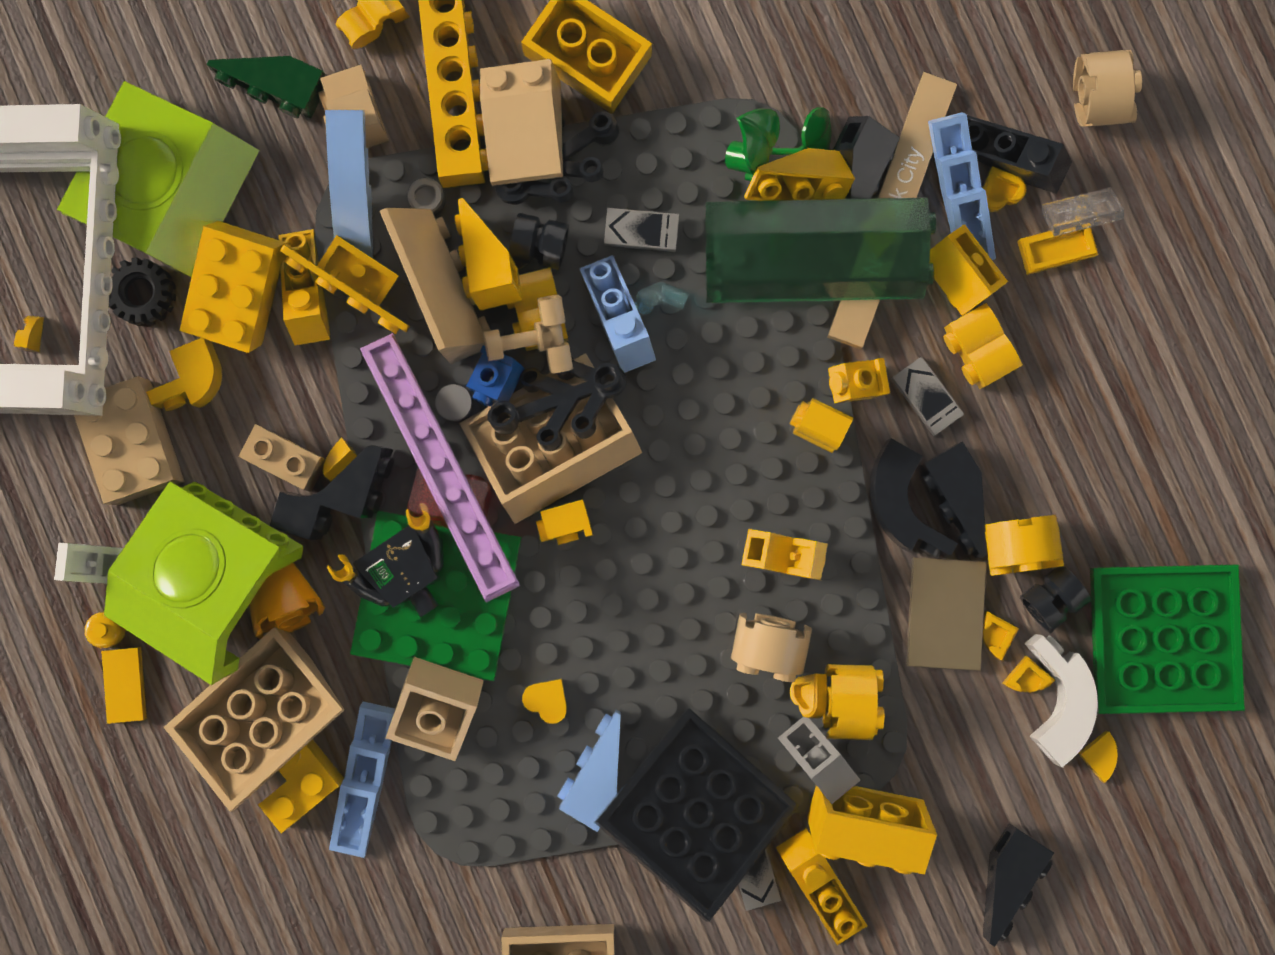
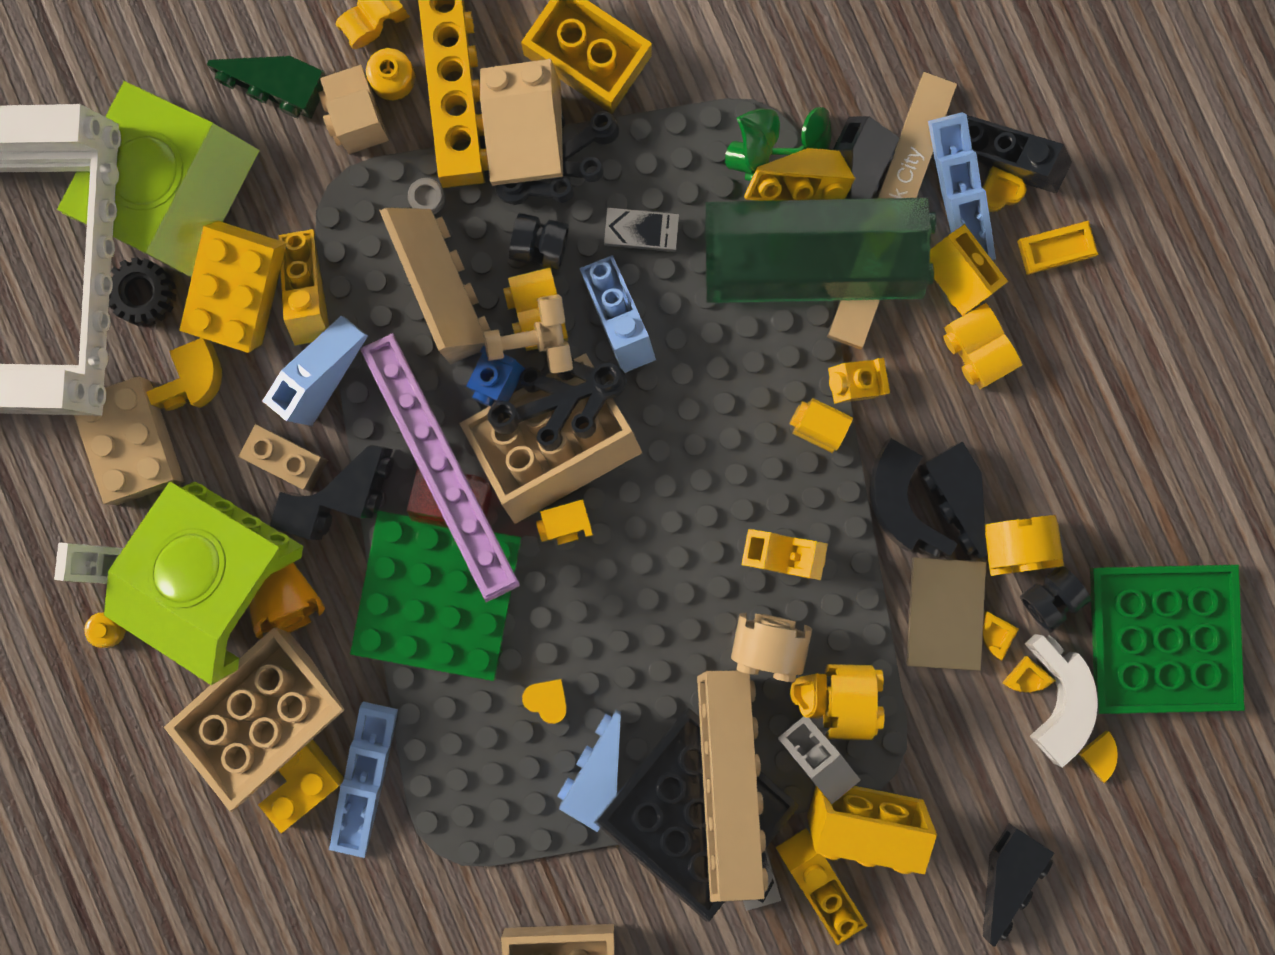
(30, 337): yellow tile -> none
(124, 685): yellow tile -> none
(314, 374): none -> light blue slope
(338, 459): yellow tile -> none
(349, 178): light blue slope -> none
(354, 274): yellow bracket -> none
(399, 567): torso -> none
(401, 76): none -> yellow head
(435, 709): tan slope -> none
(453, 402): light grey tile -> none
(490, 269): yellow slope -> none
(657, 294): clear light blue arm -> none
(731, 786): none -> tan brick
(927, 396): light grey tile -> none
(1082, 211): clear plate -> none
(1106, 88): tan brick -> none

